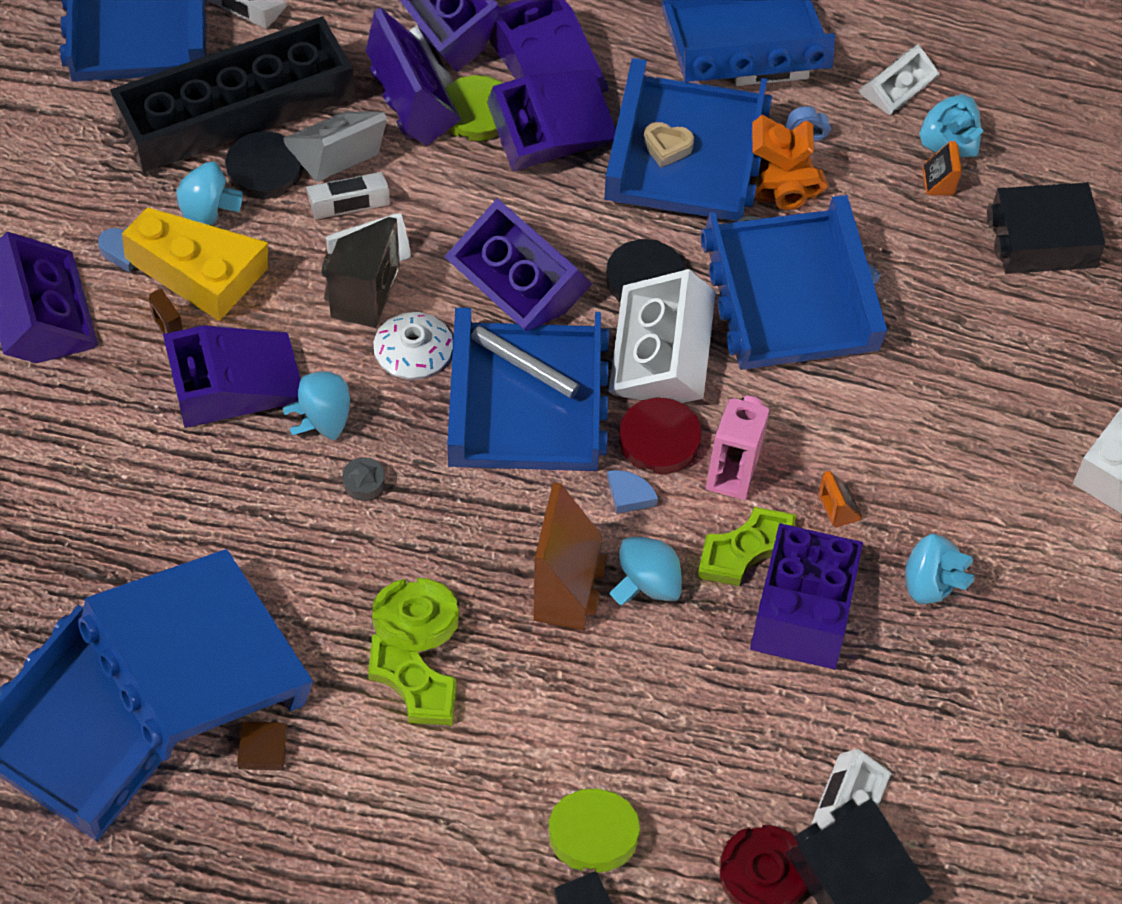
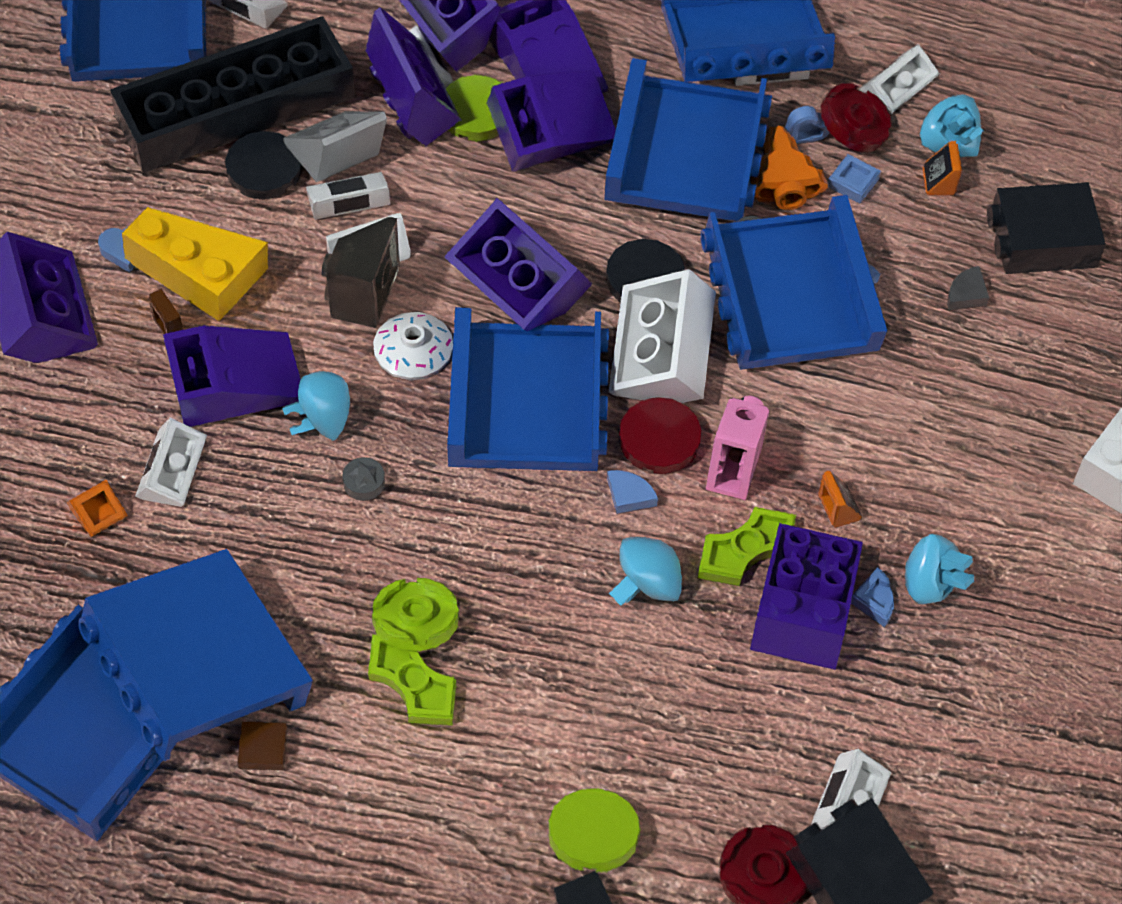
(97, 508): none -> orange slope
(171, 464): none -> white slope
(204, 192): medium azure piece -> none
(525, 362): light grey bar -> none
(567, 564): dark orange slope -> none
(667, 143): tan tile -> none
(780, 144): orange bracket -> none
(854, 178): none -> medium blue tile
(856, 118): none -> dark red tile
(875, 597): none -> medium blue tile
(968, 290): none -> flat silver tile

